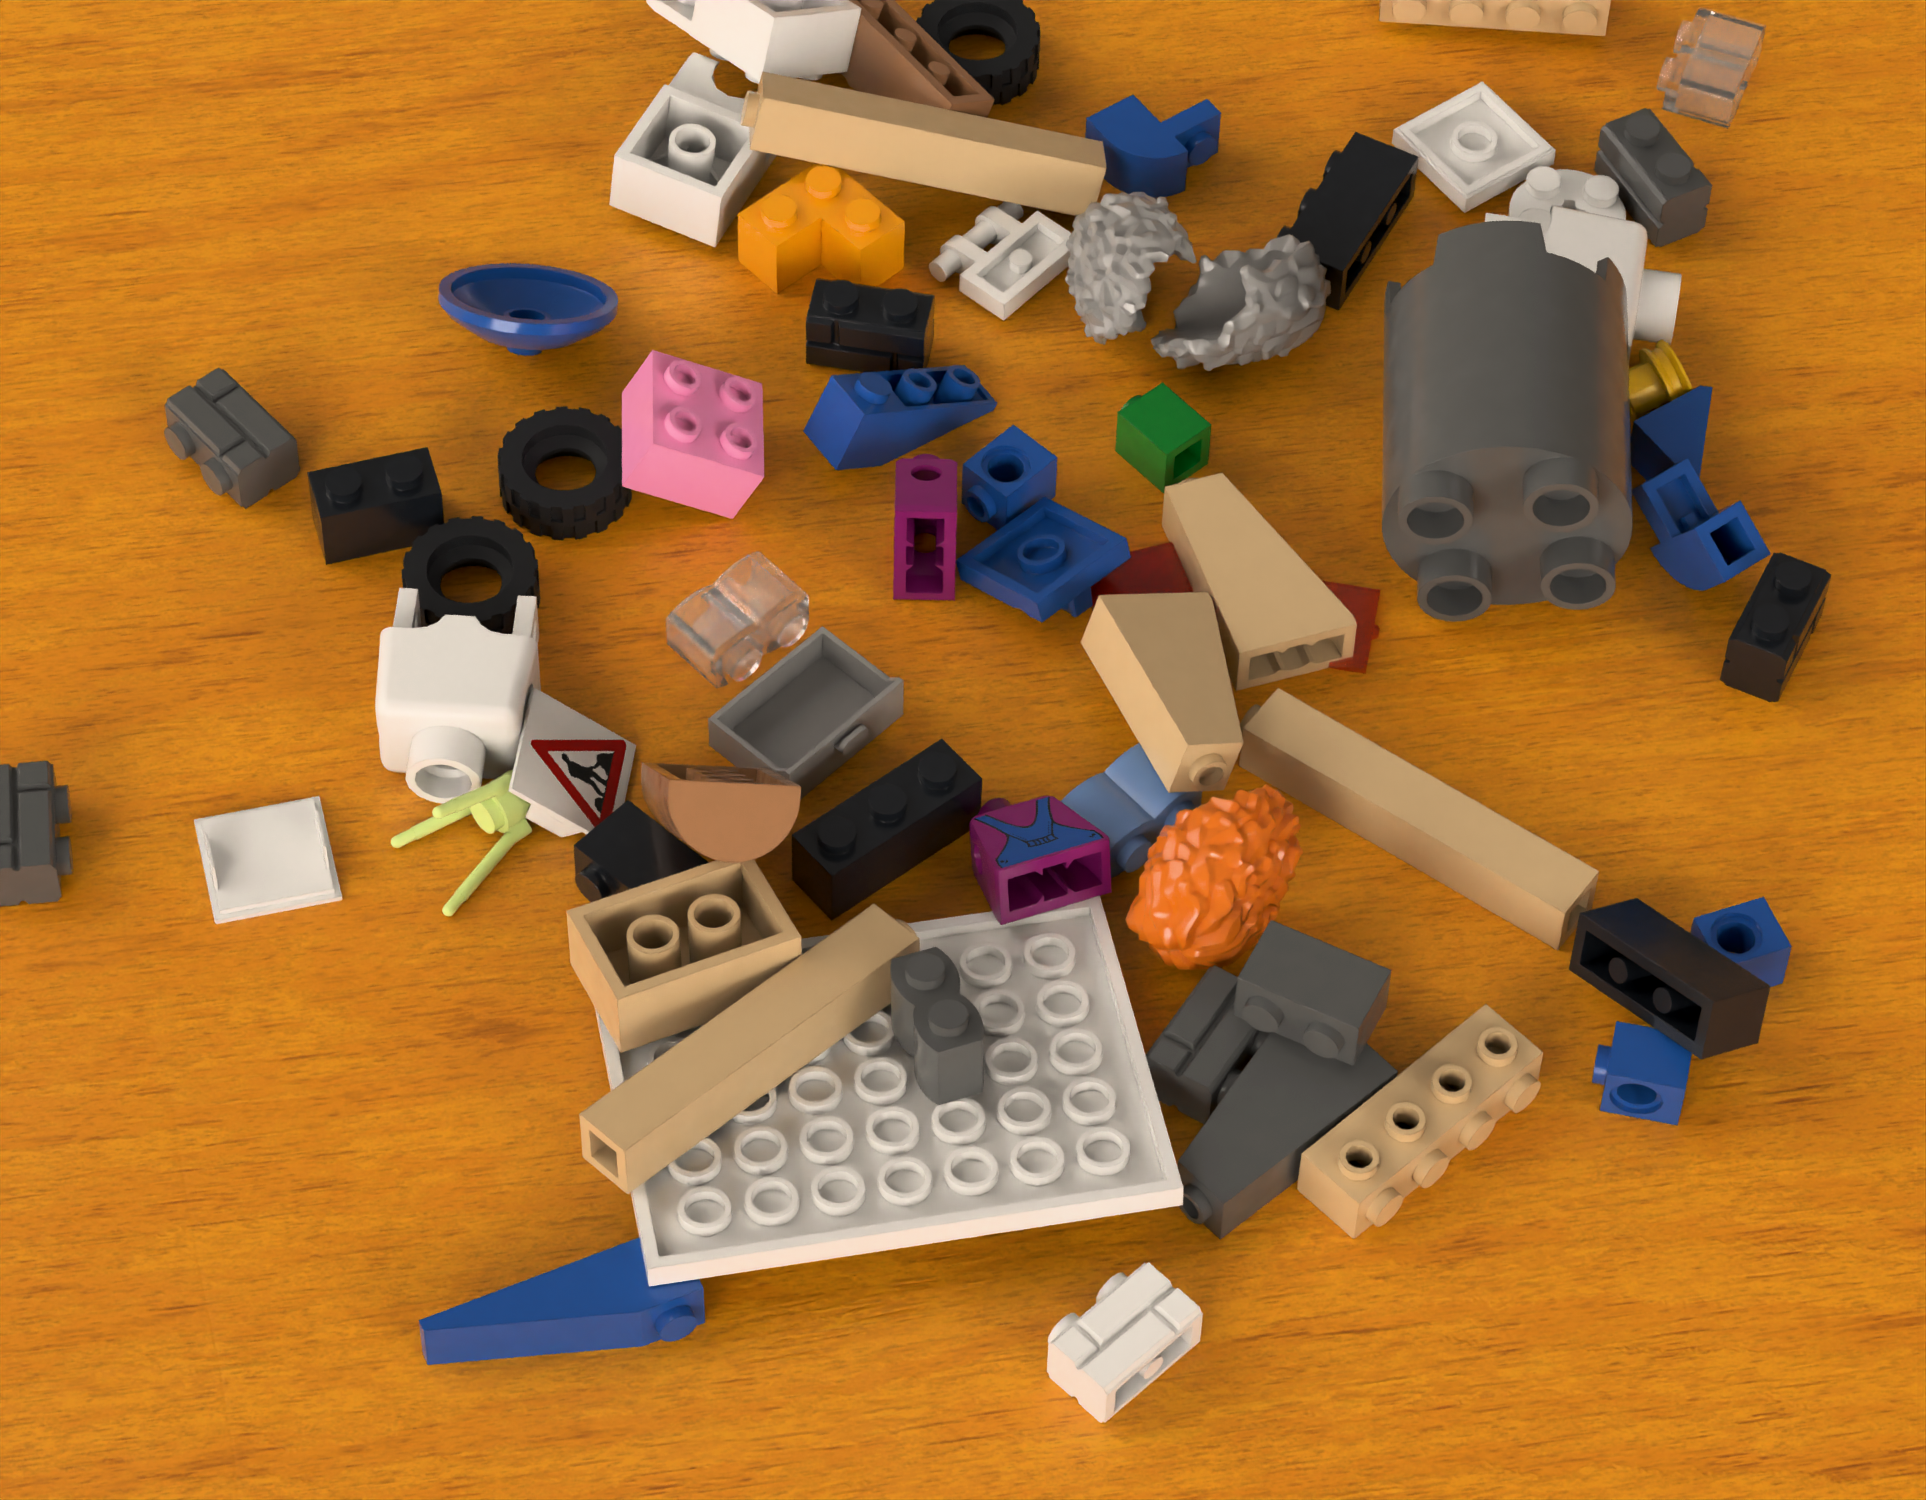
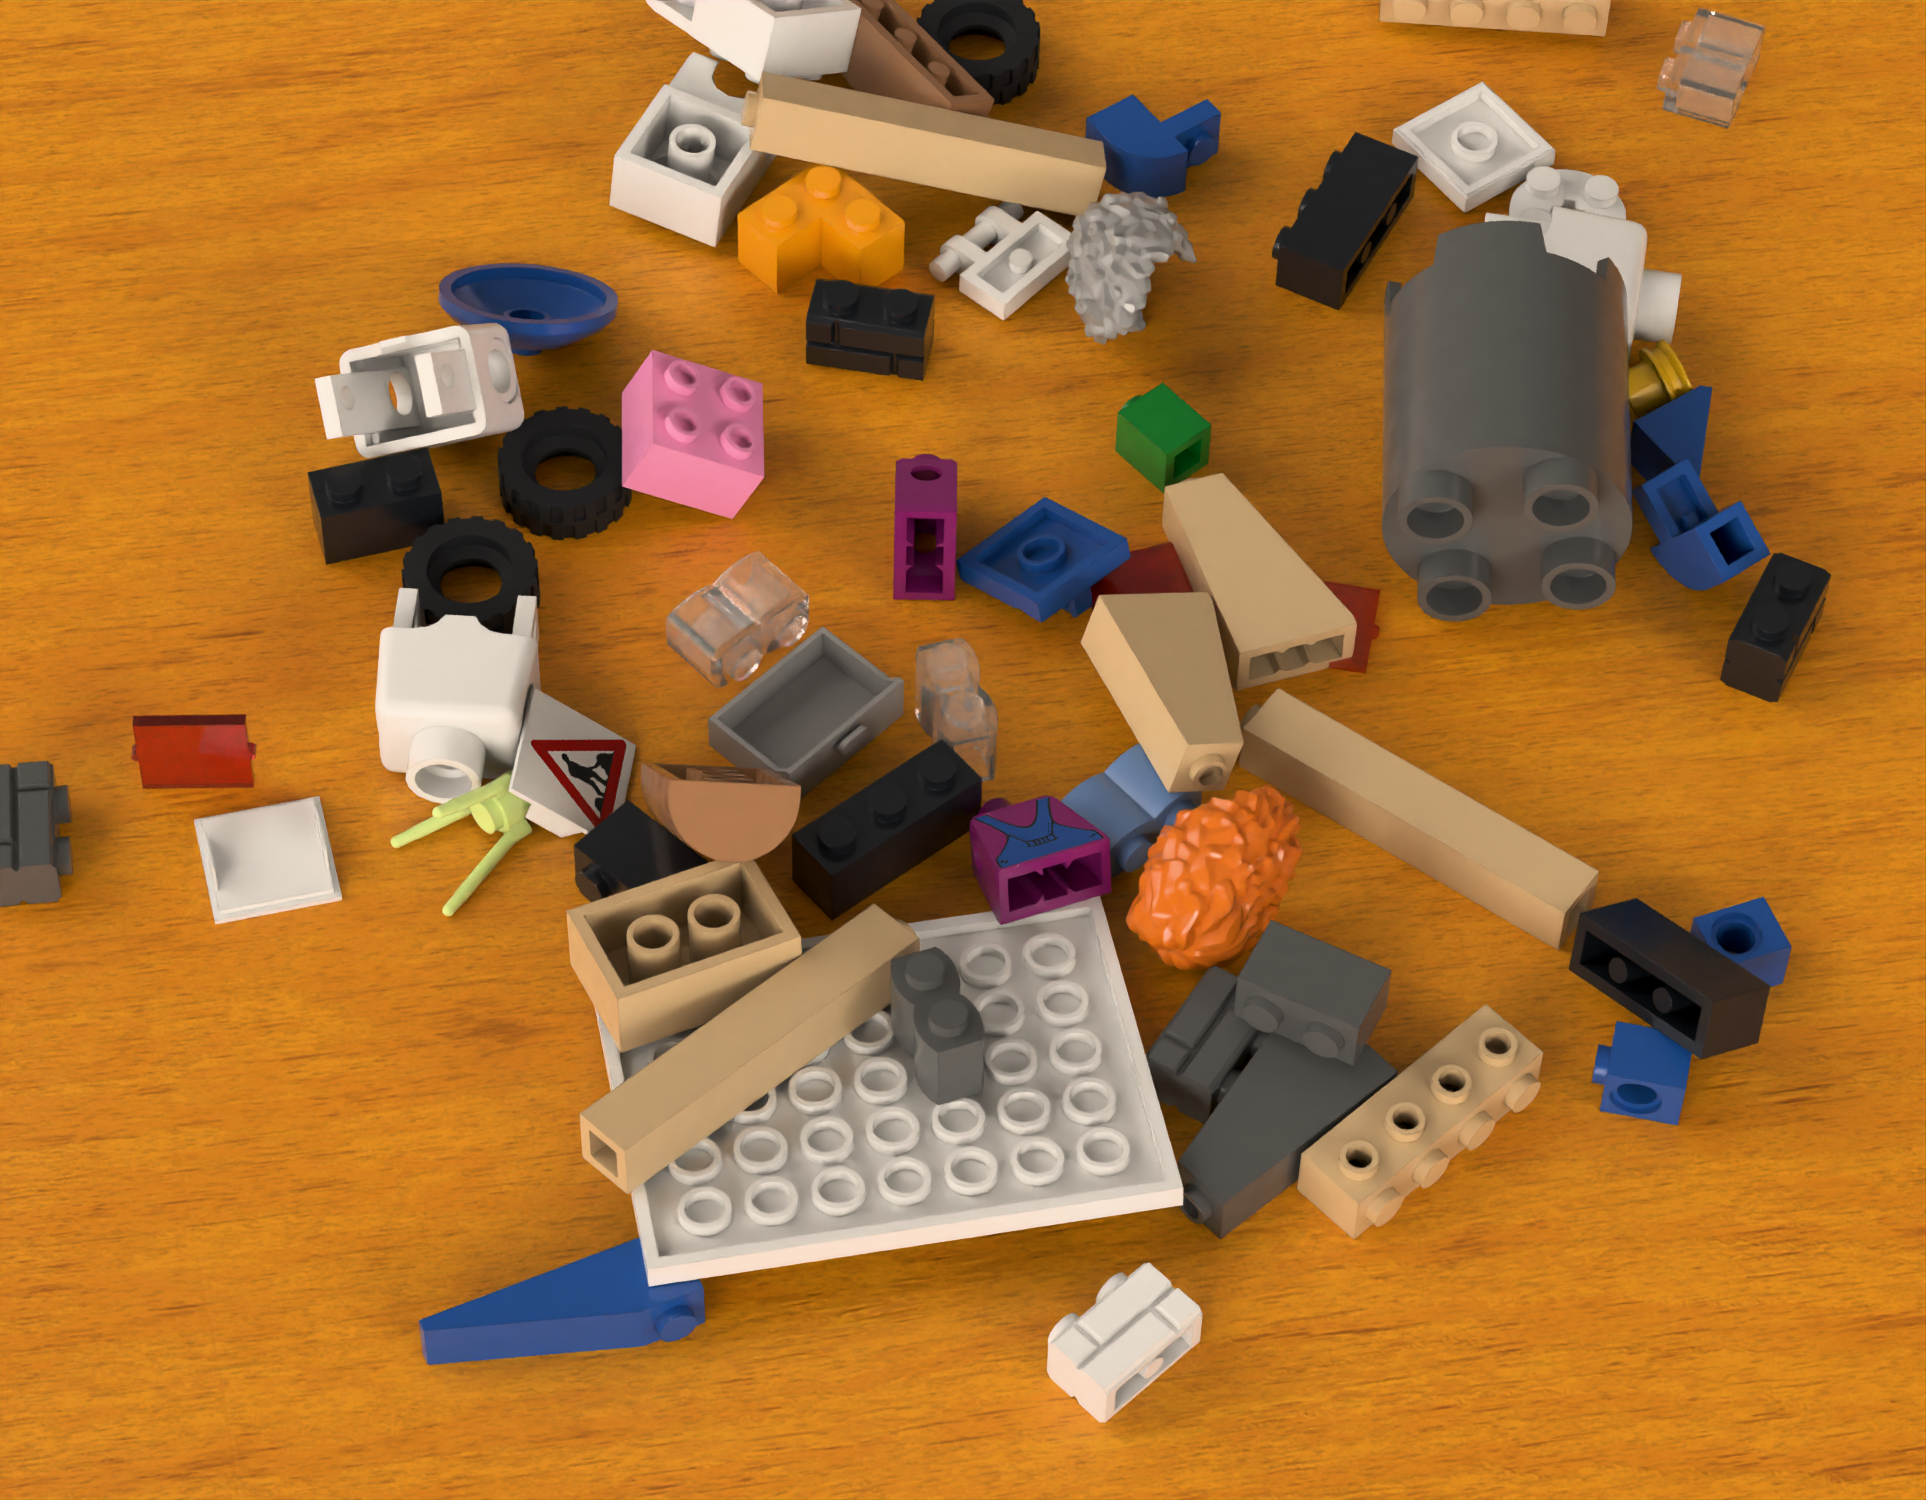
(193, 751): none -> clear red piece
(230, 438): dark grey brick -> none
(446, 384): none -> white piece
(888, 413): blue slope -> none
(954, 705): none -> clear brick
(1007, 478): blue brick -> none
(1248, 306): light grey hair -> none
(1653, 177): dark grey brick -> none

